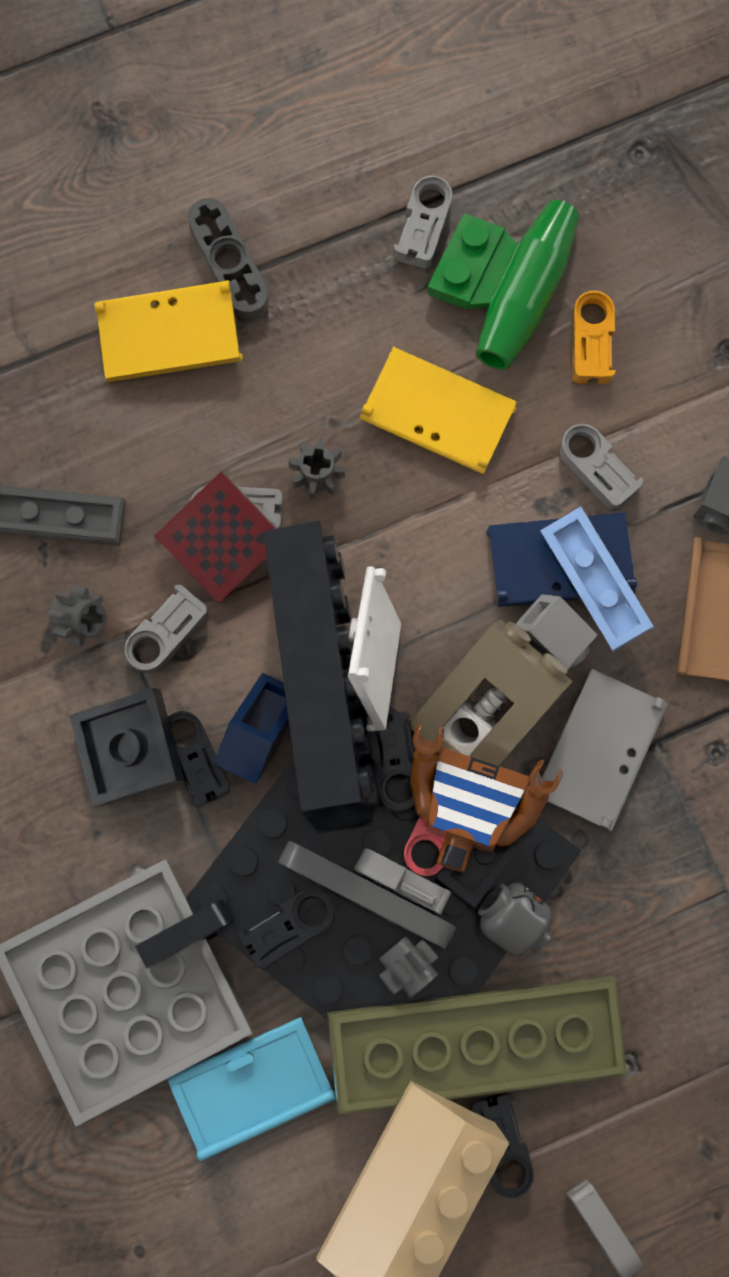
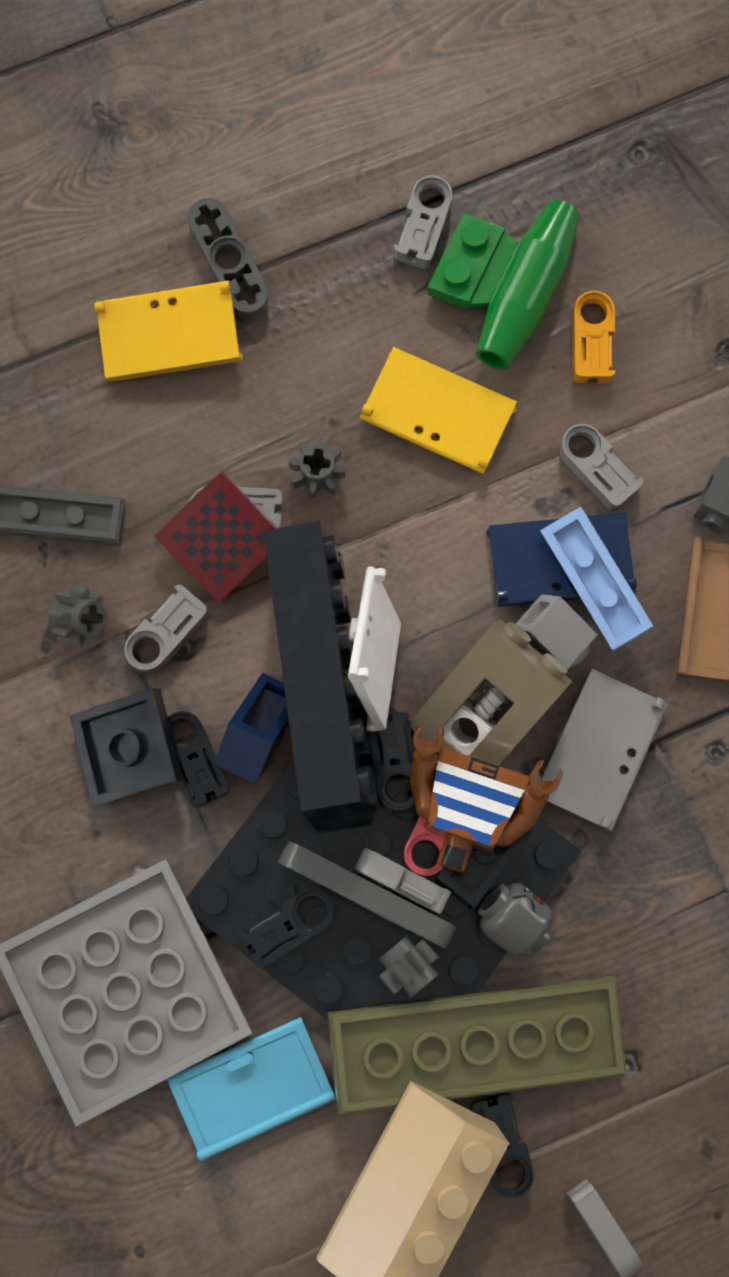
(184, 934): black piece -> none

